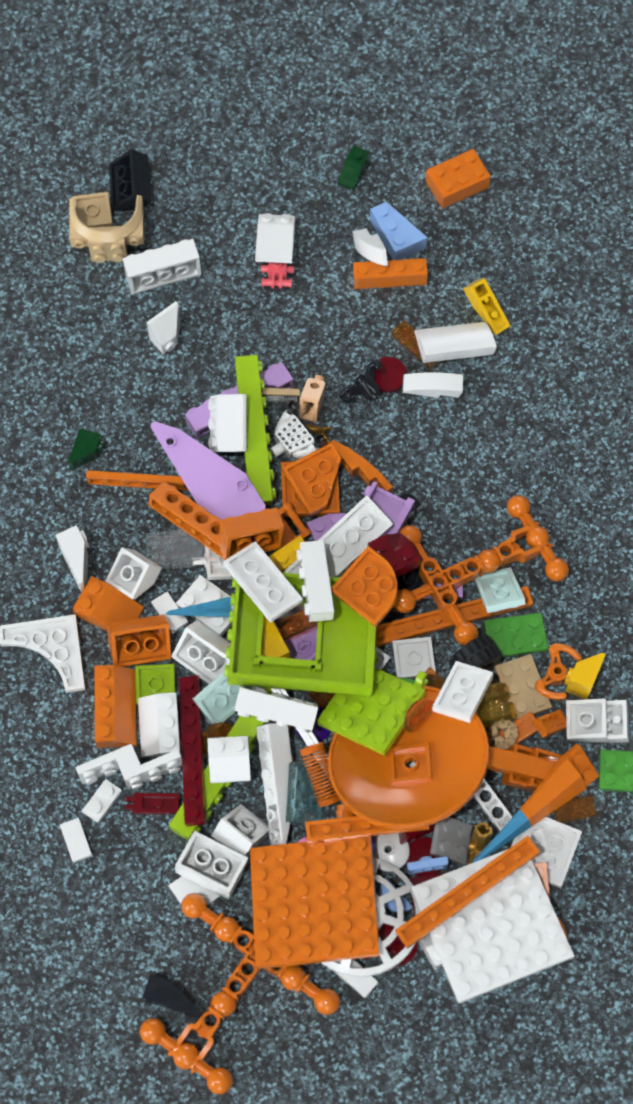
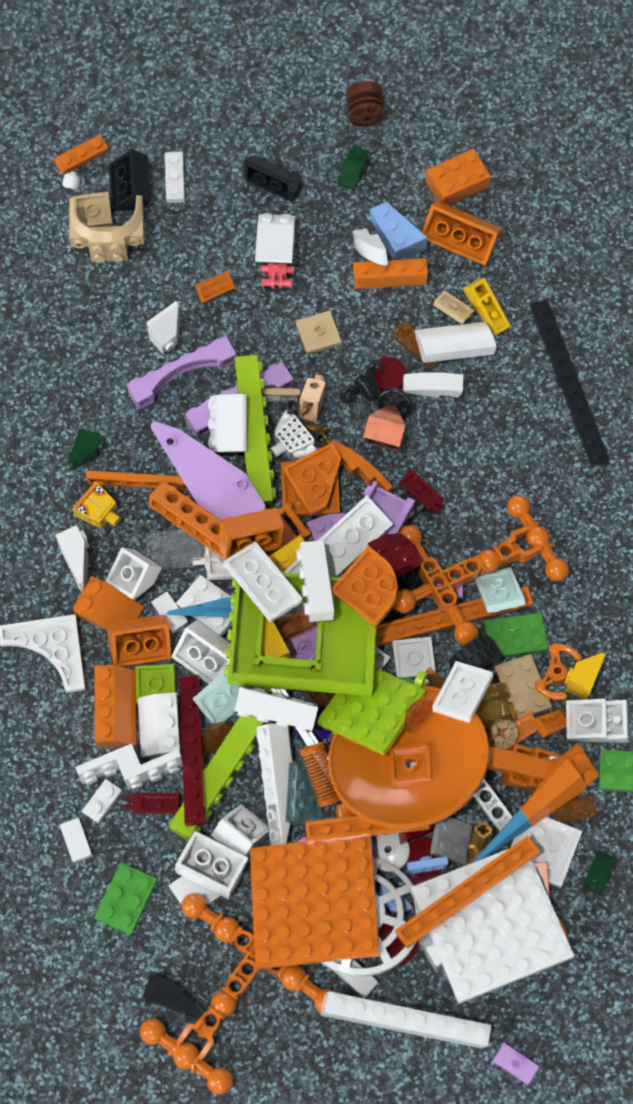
(71, 180): none -> white piece
(81, 154): none -> orange plate
(97, 507): none -> yellow torso
(125, 899): none -> bright green plate
(162, 266): white brick -> none
(174, 177): none -> white plate
(214, 286): none -> orange plate
(216, 354): none -> lavender arch
(229, 759): white slope -> none
(272, 177): none -> black slope
(318, 332): none -> tan plate
(365, 103): none -> copper wheel
(386, 425): none -> piece
(405, 1020): none -> white brick
(424, 493): none -> dark red hinge
(453, 307): none -> tan plate
(461, 232): none -> orange slope
(515, 1064): none -> lavender plate
(569, 383): none -> black plate
(599, 872): none -> dark green slope

